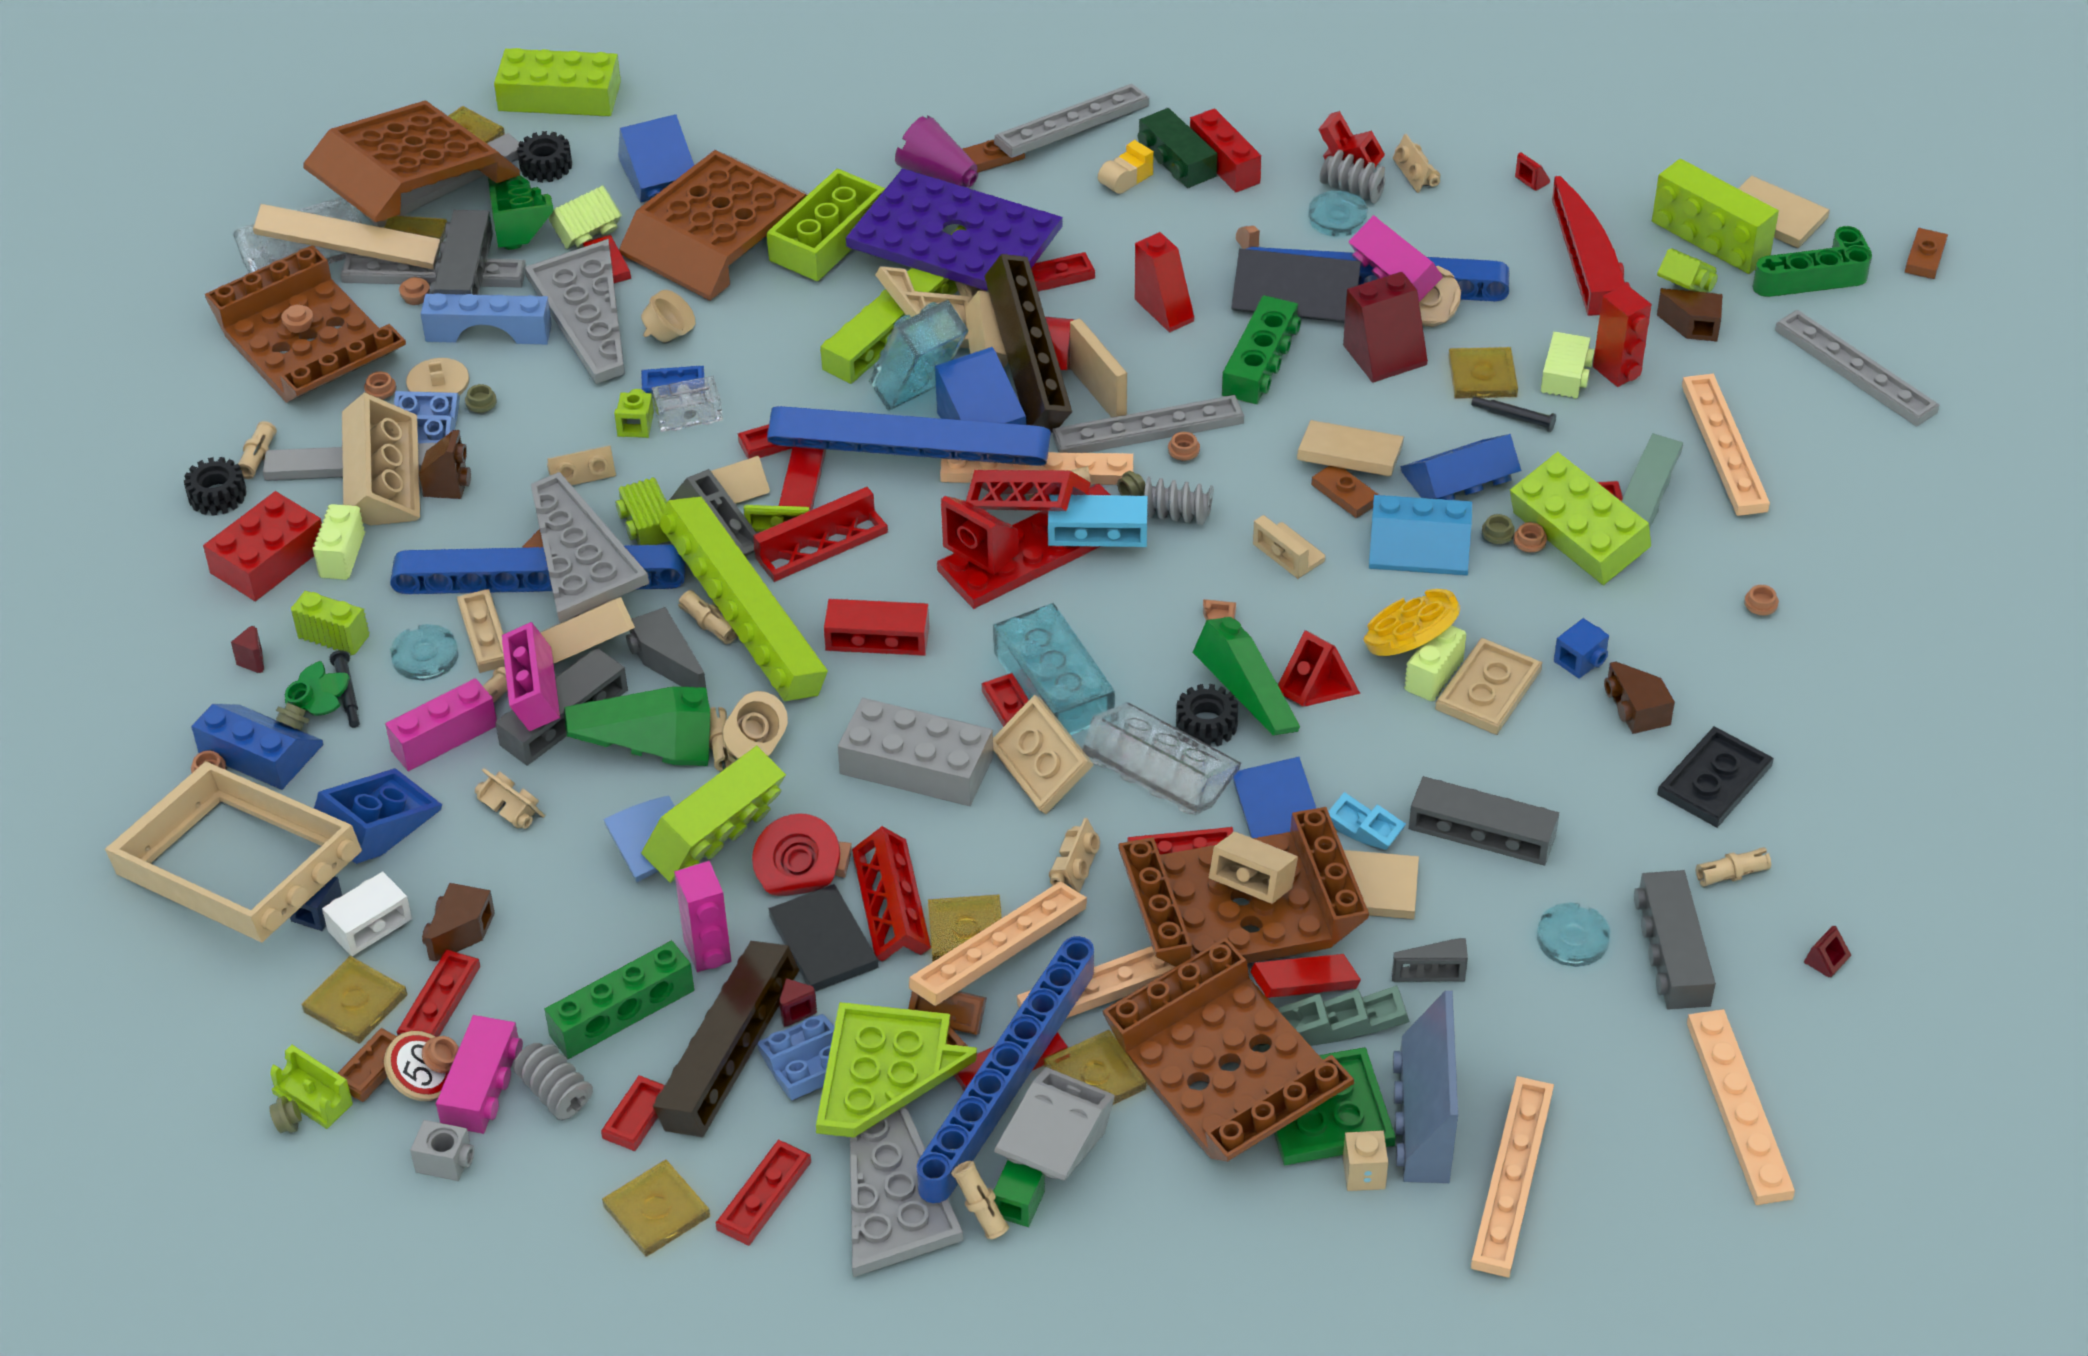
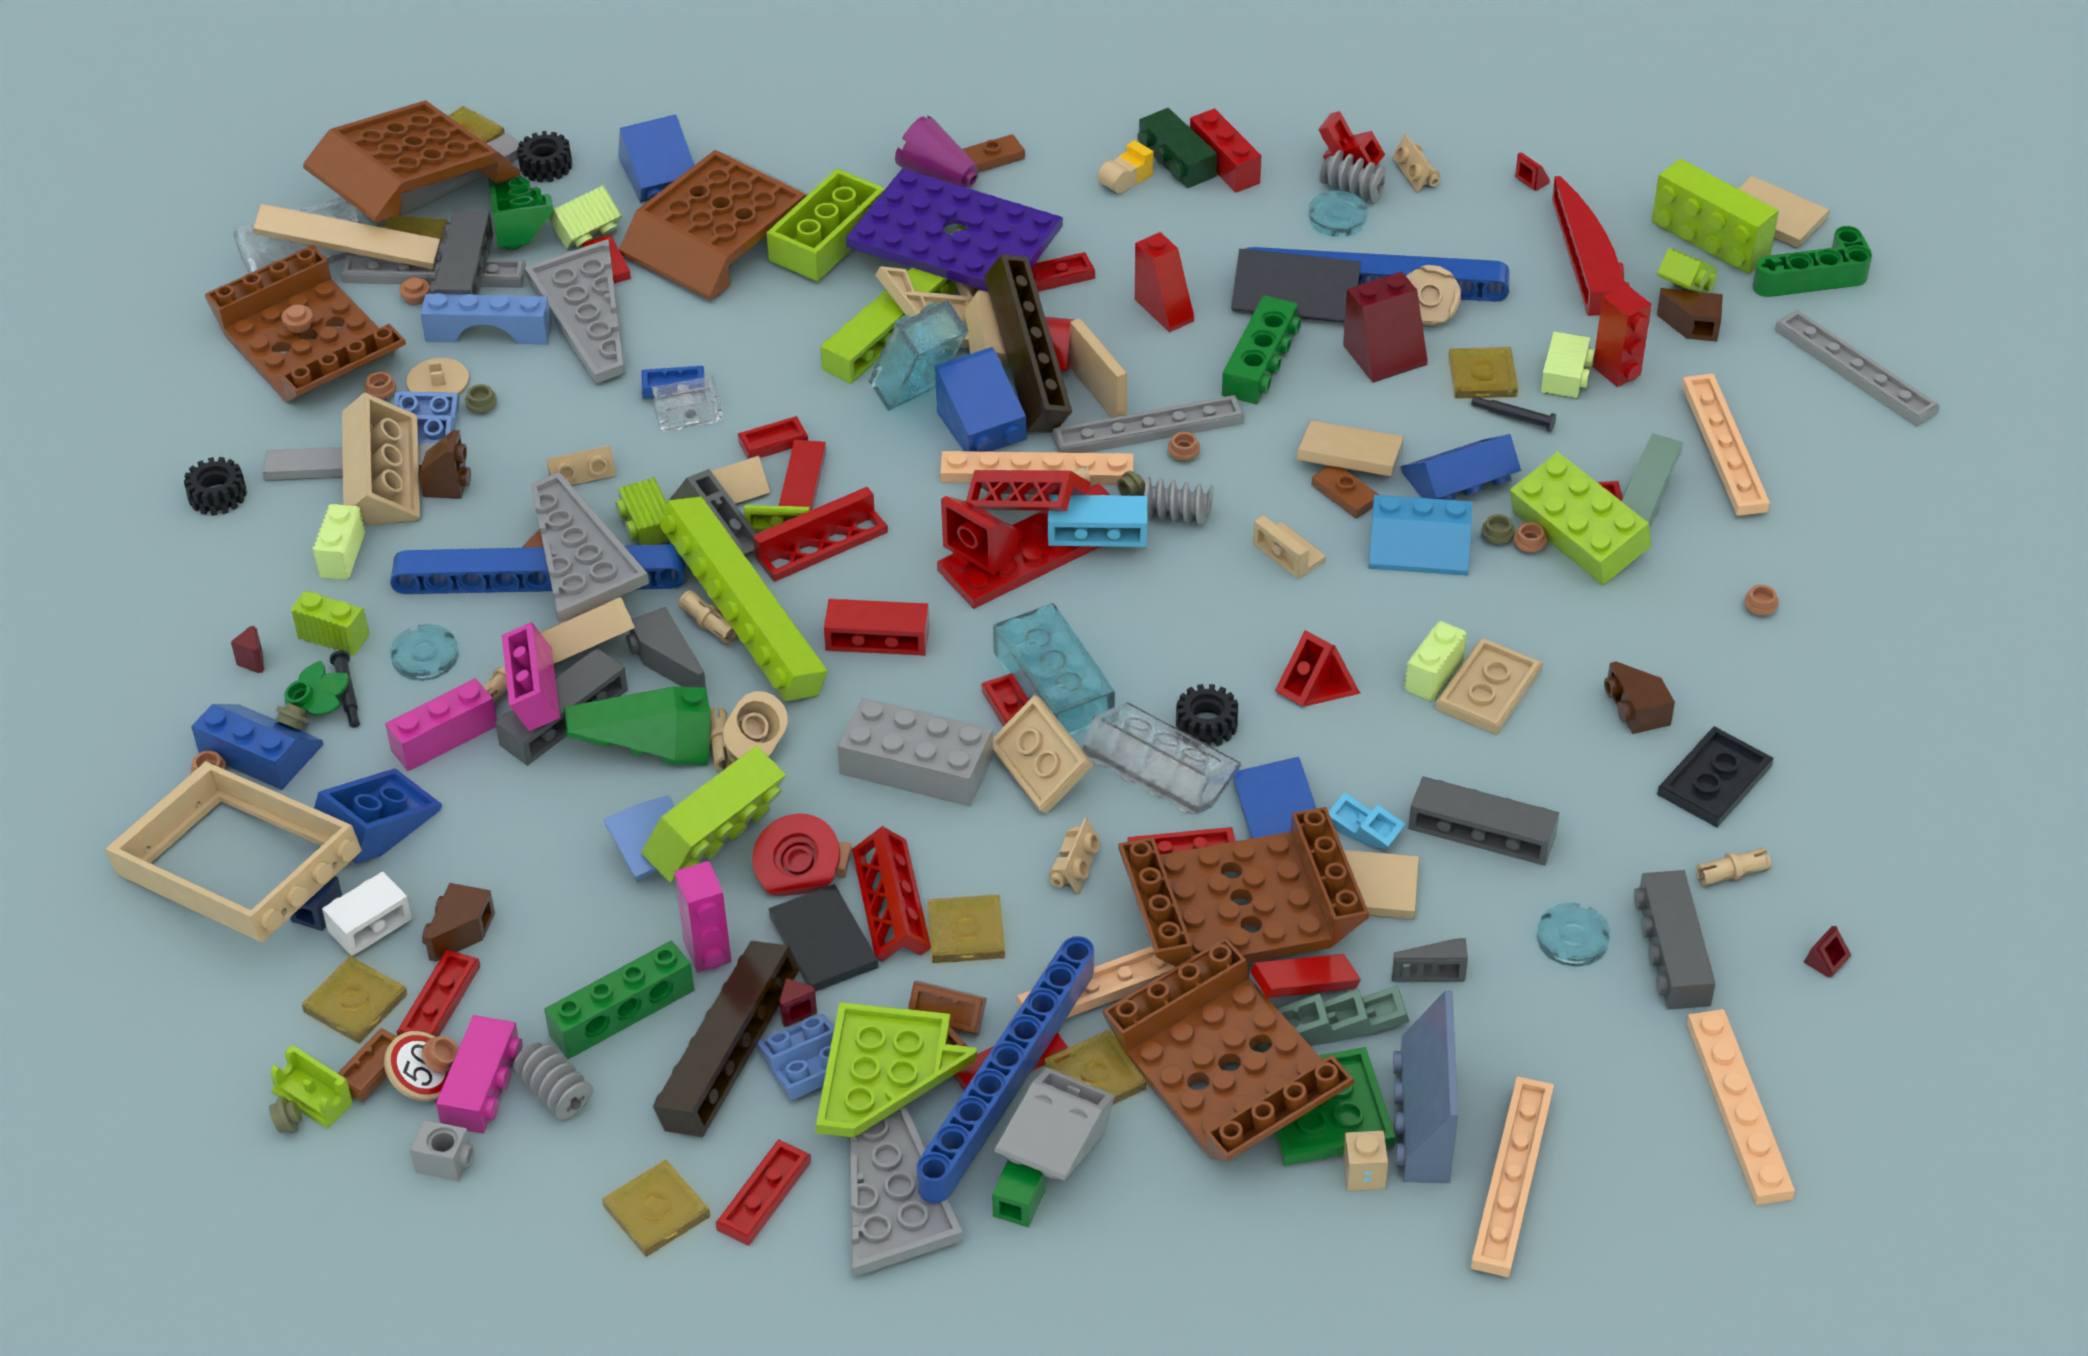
(262, 437): tan pin -> none
(263, 546): red brick -> none
(482, 629): tan tile -> none
(518, 807): tan hinge -> none
(557, 82): lime brick -> none
(633, 1114): red tile -> none
(634, 405): lime brick -> none
(667, 316): tan piece -> none
(909, 435): blue beam -> none
(980, 1199): tan pin -> none
(997, 943): light nougat plate -> none
(1071, 120): light grey tile -> none
(1218, 609): nougat tile -> none
(1241, 668): green wedge -> none
(1248, 236): nougat tile -> none
(1253, 867): tan brick -> none
(1391, 254): dark pink brick -> none
(1411, 623): yellow tile -> none
(1581, 648): blue brick -> none
(1926, 253): dark orange plate -> none

